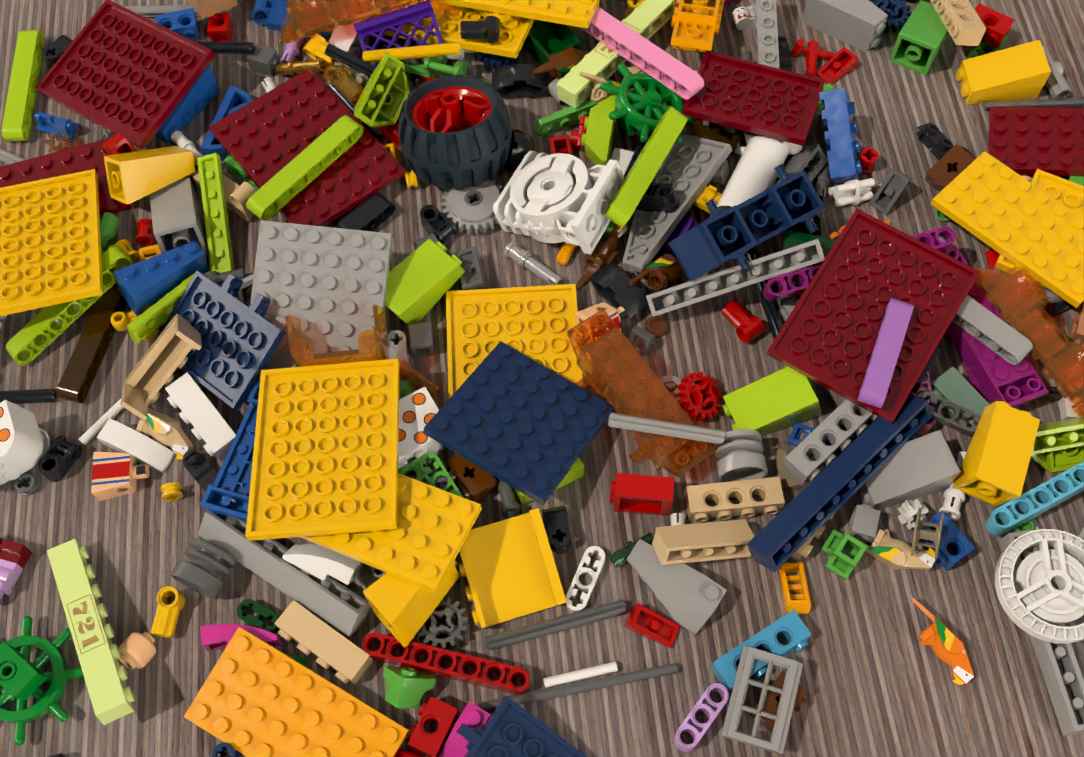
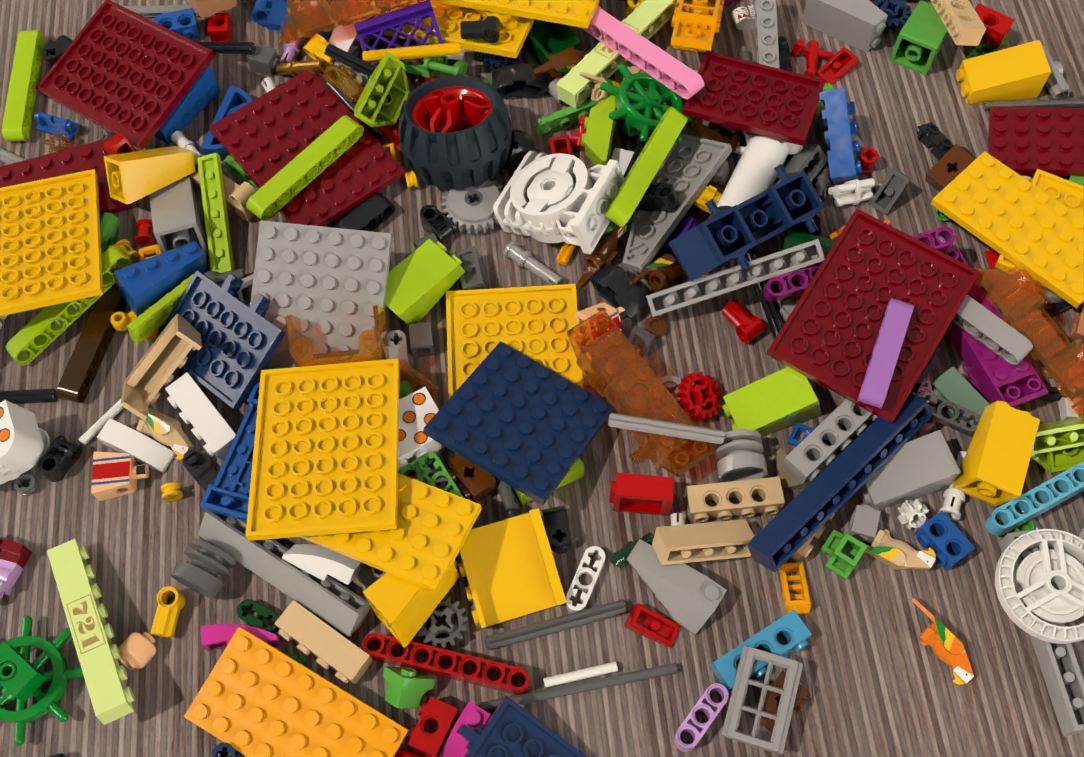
(927, 534): dark tan piece -> none

